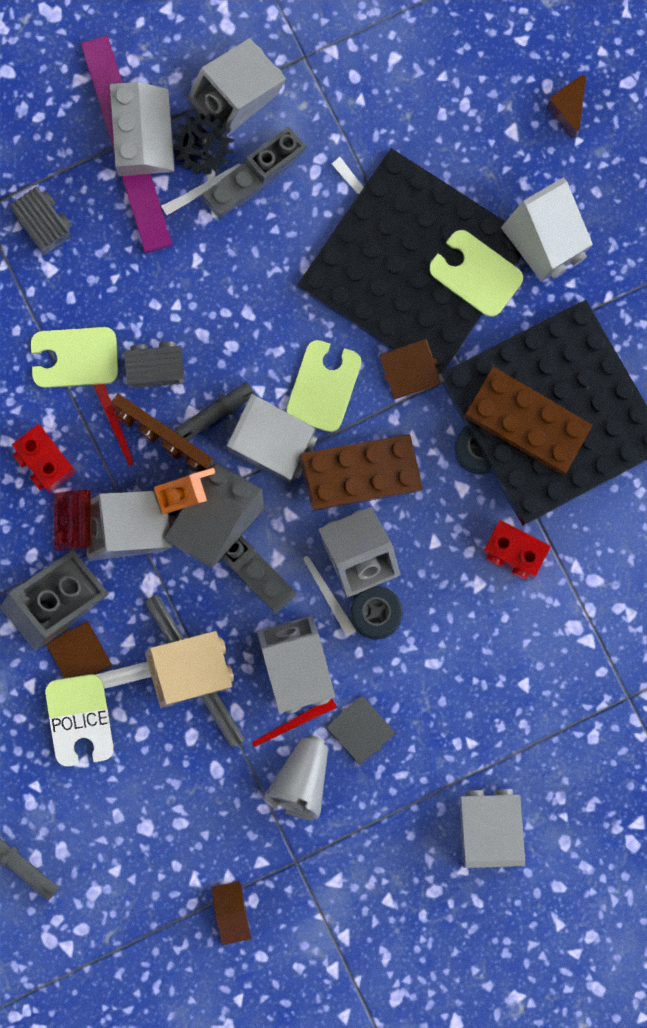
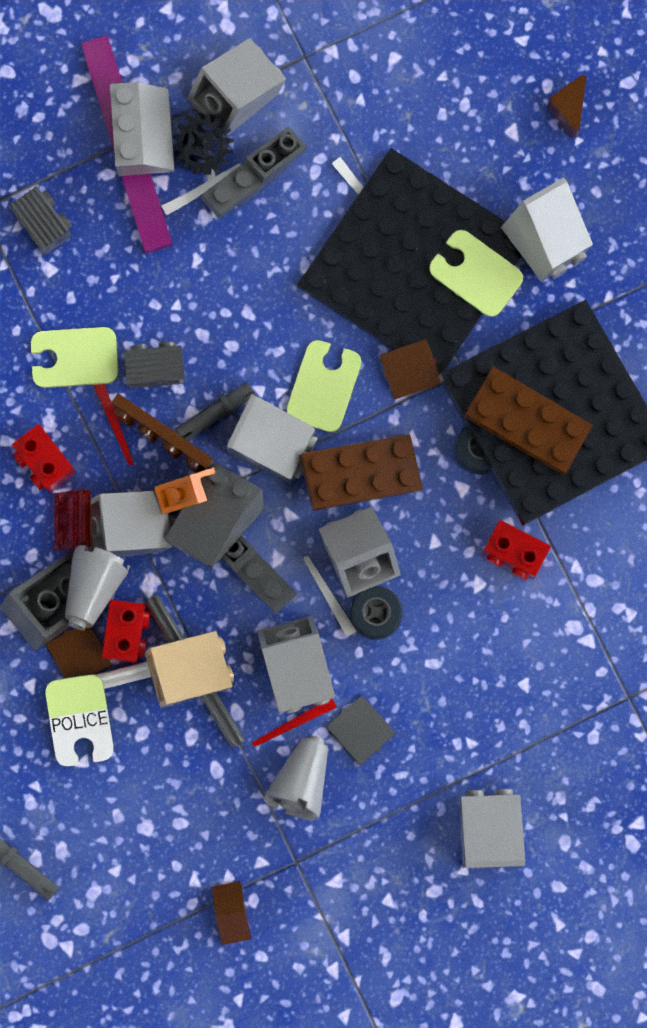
(92, 584): none -> light grey cone
(124, 632): none -> red brick

